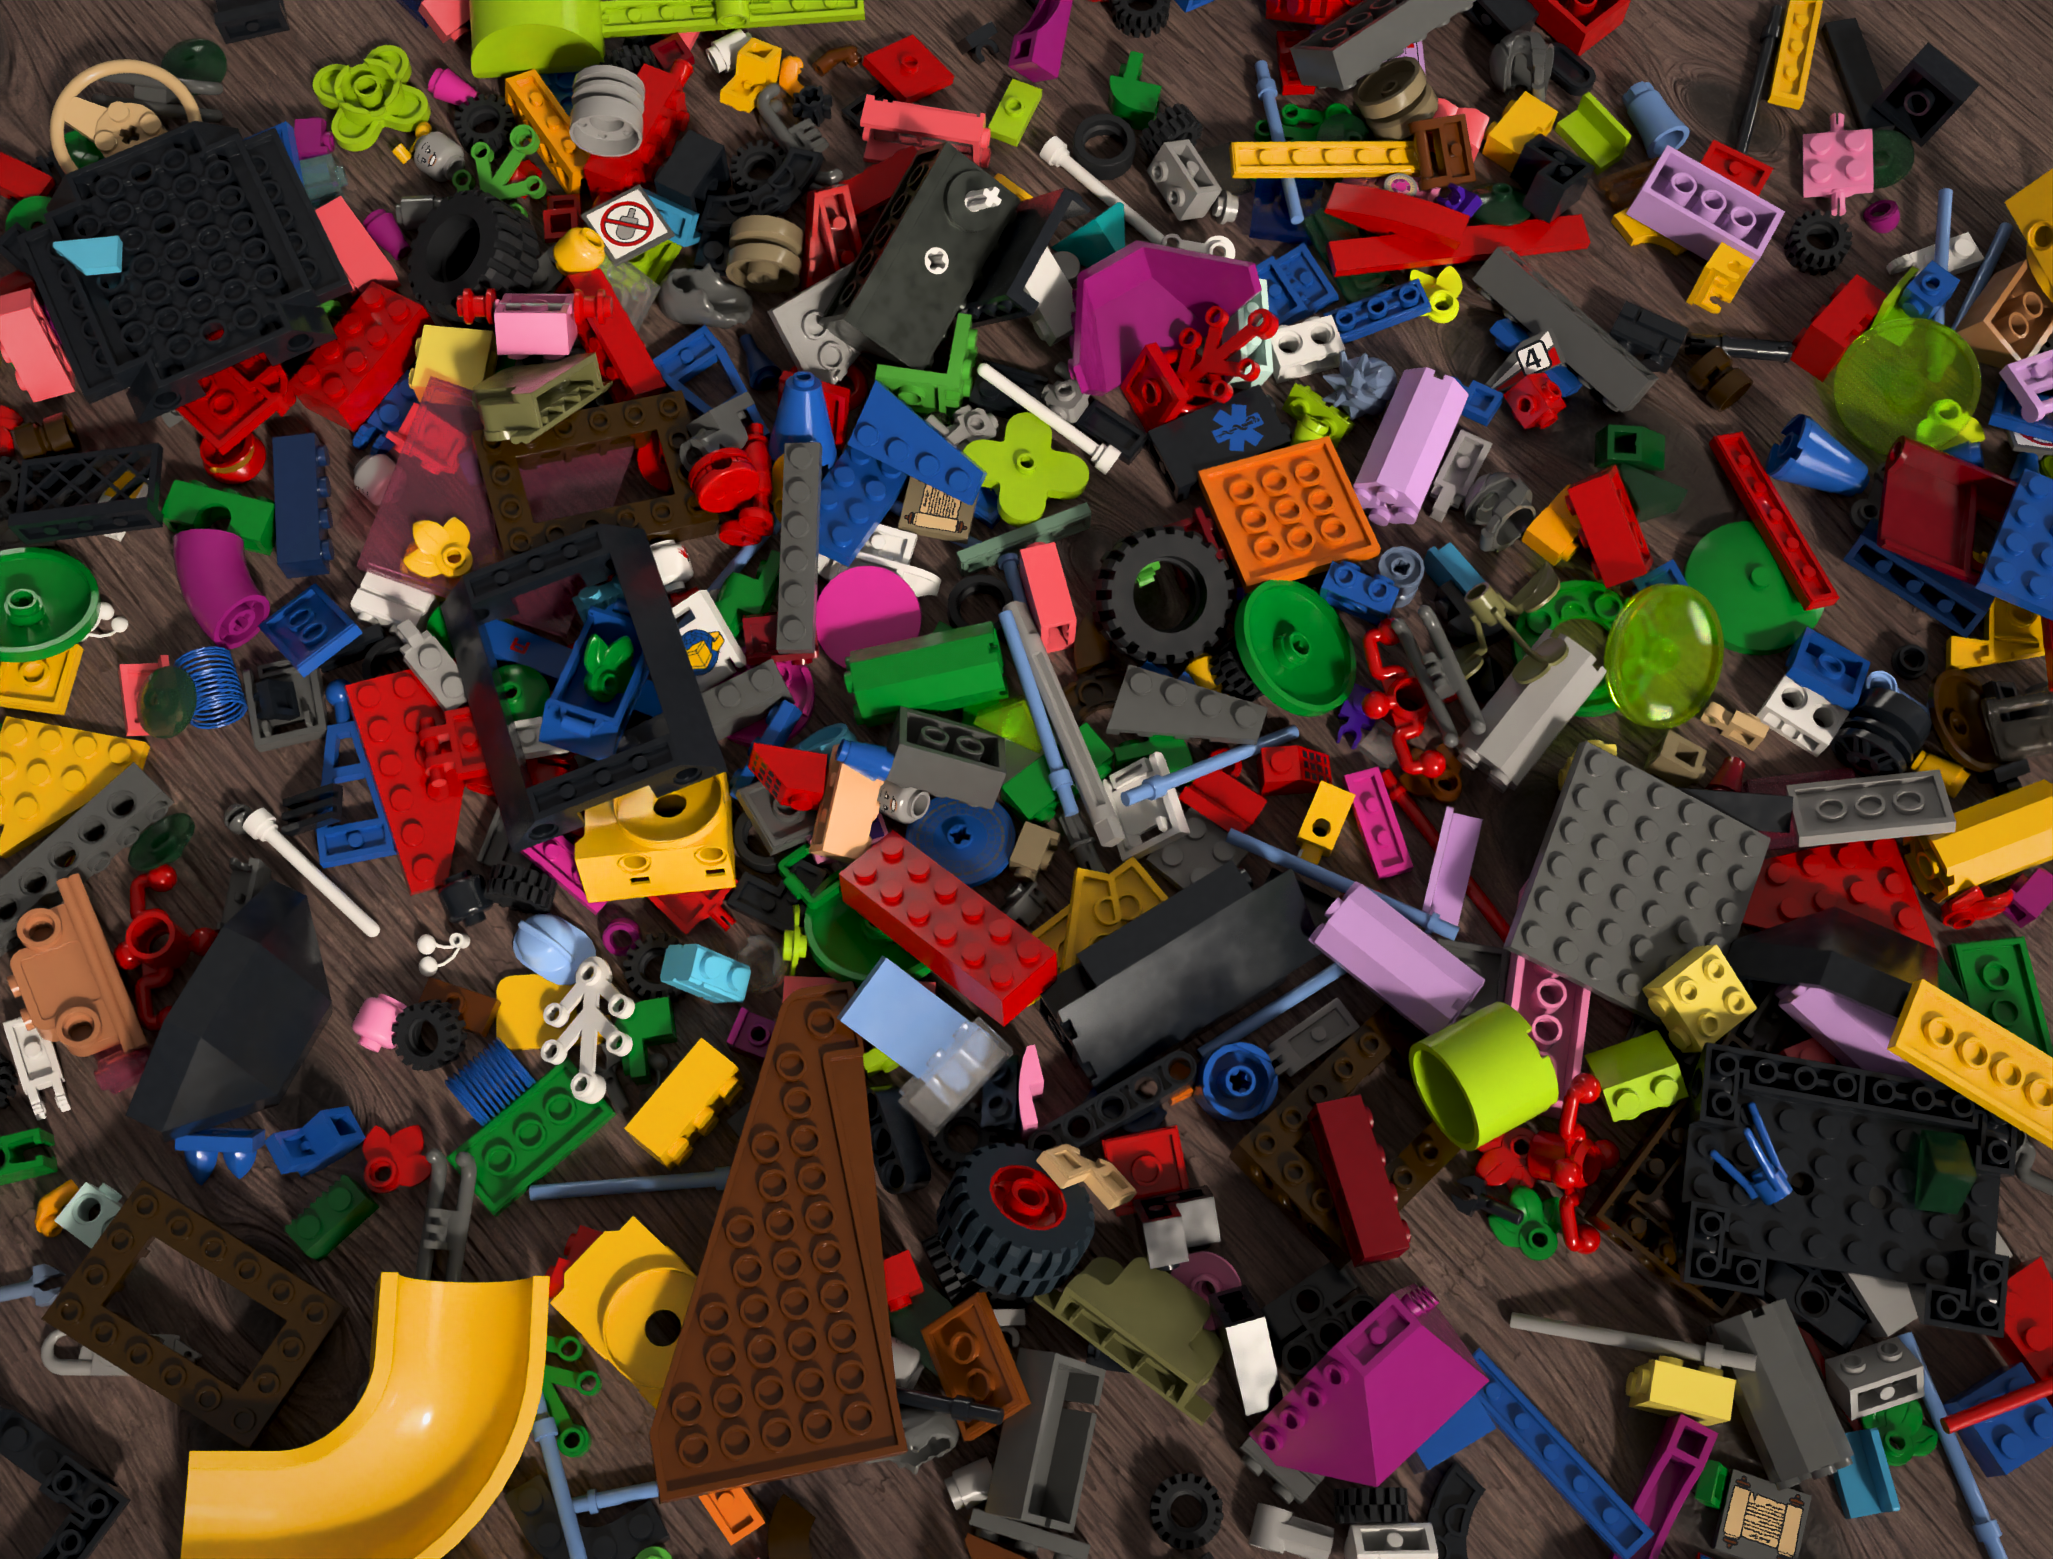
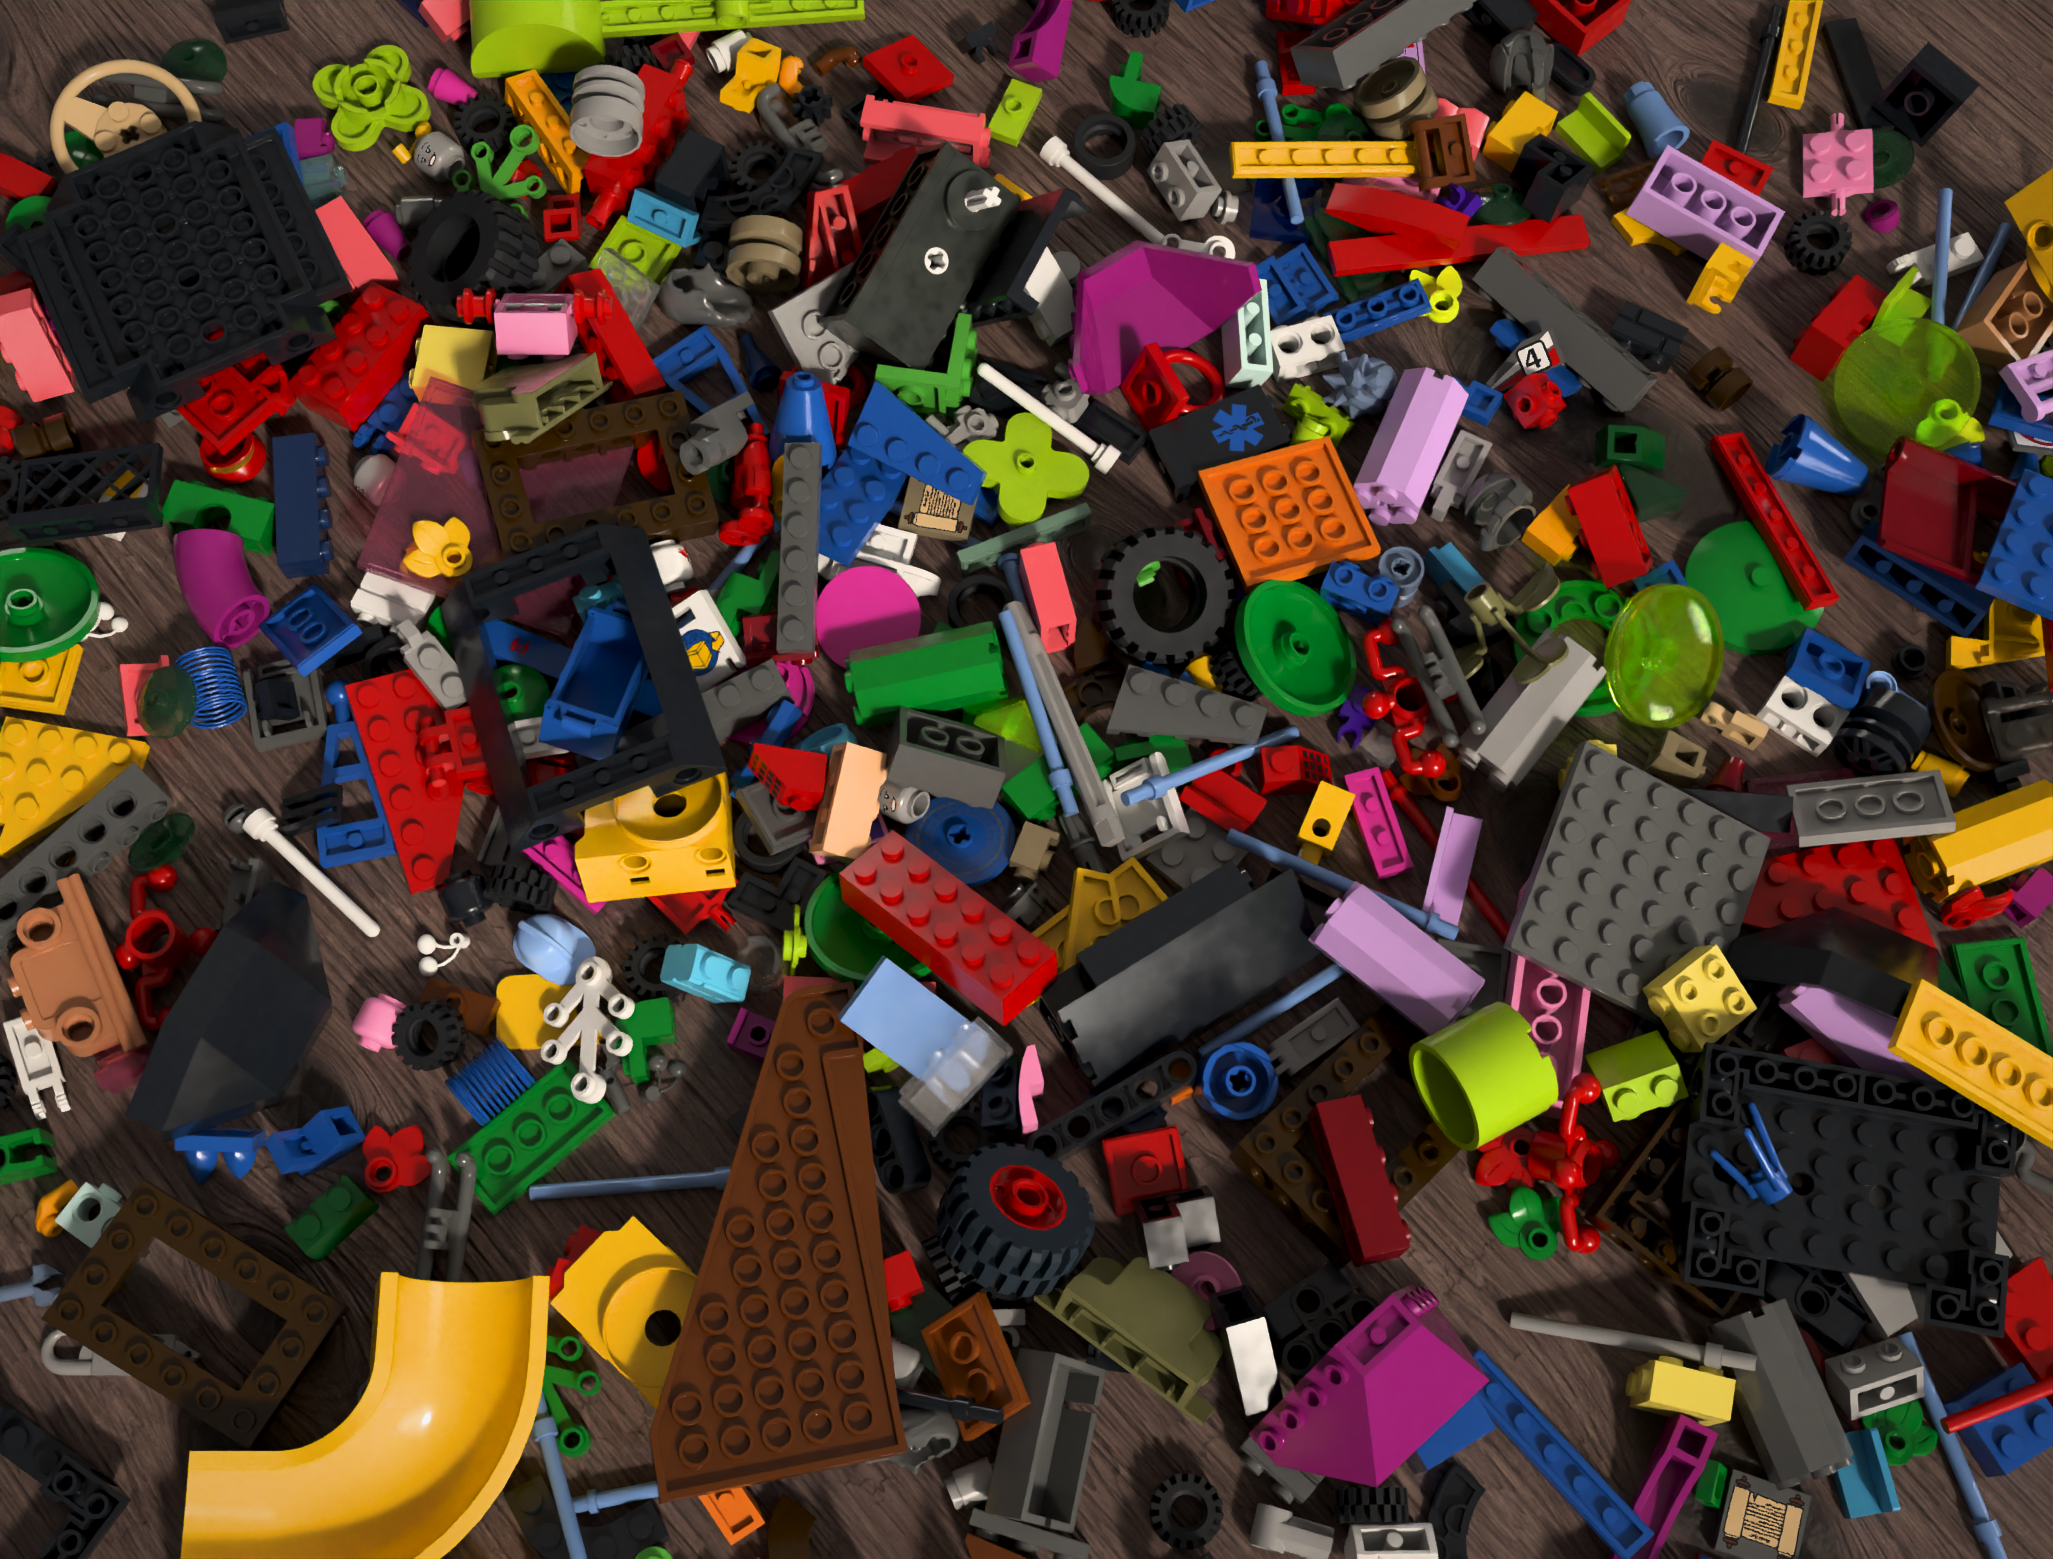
(93, 255): medium azure tile -> none
(579, 251): yellow head -> none
(607, 667): green plate -> none
(625, 924): magenta piece -> none
(628, 225): piece -> none
(686, 1105): yellow brick -> none
(723, 480): red head -> none
(796, 886): green piece -> none
(865, 758): blue cone -> none
(1097, 237): teal slope -> none
(1102, 1177): tan tile -> none
(1215, 357): red plant -> none
(1401, 183): tile -> none
(1485, 1202): black bar -> none
(1739, 347): black pin -> none
(1928, 291): blue brick -> none
(1943, 1172): clear green slope -> none

